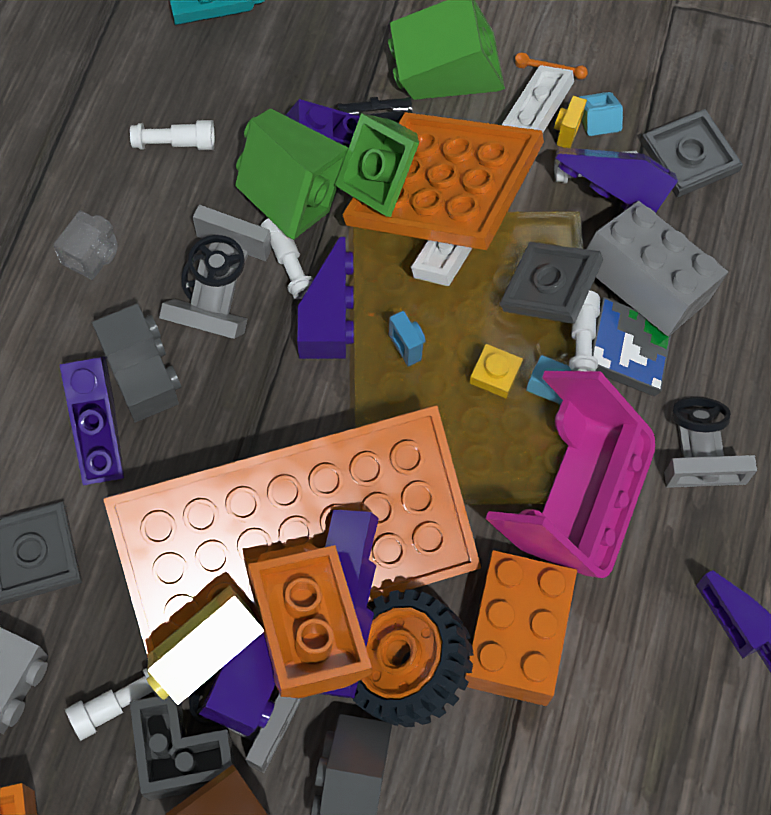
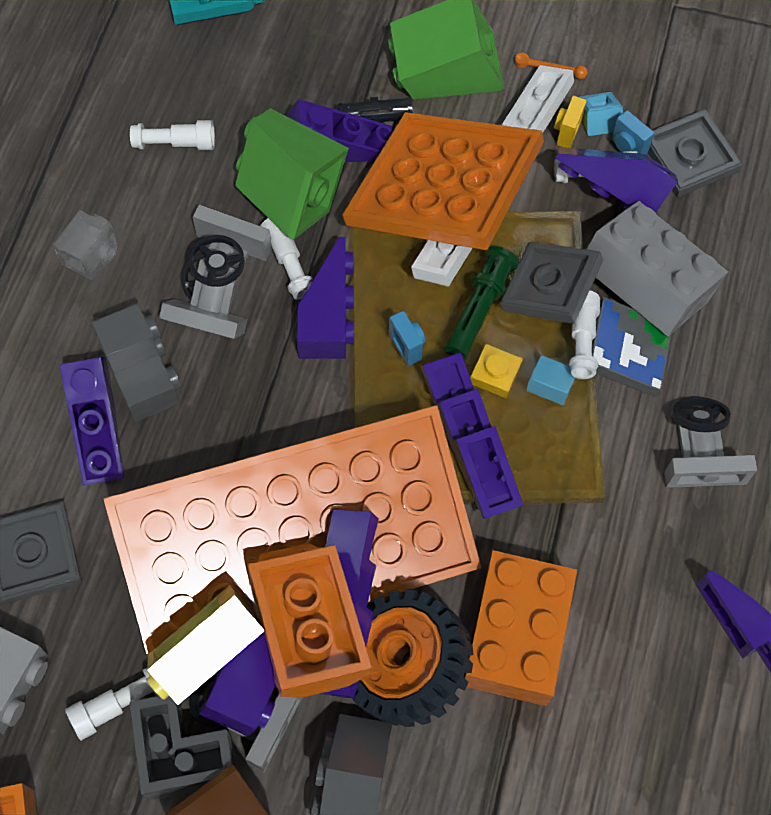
(377, 162): bright green slope -> none
(471, 436): none -> dark purple slope
(486, 287): none -> dark green pin
(595, 482): dark pink windscreen -> none
(632, 134): none -> dark azure plate

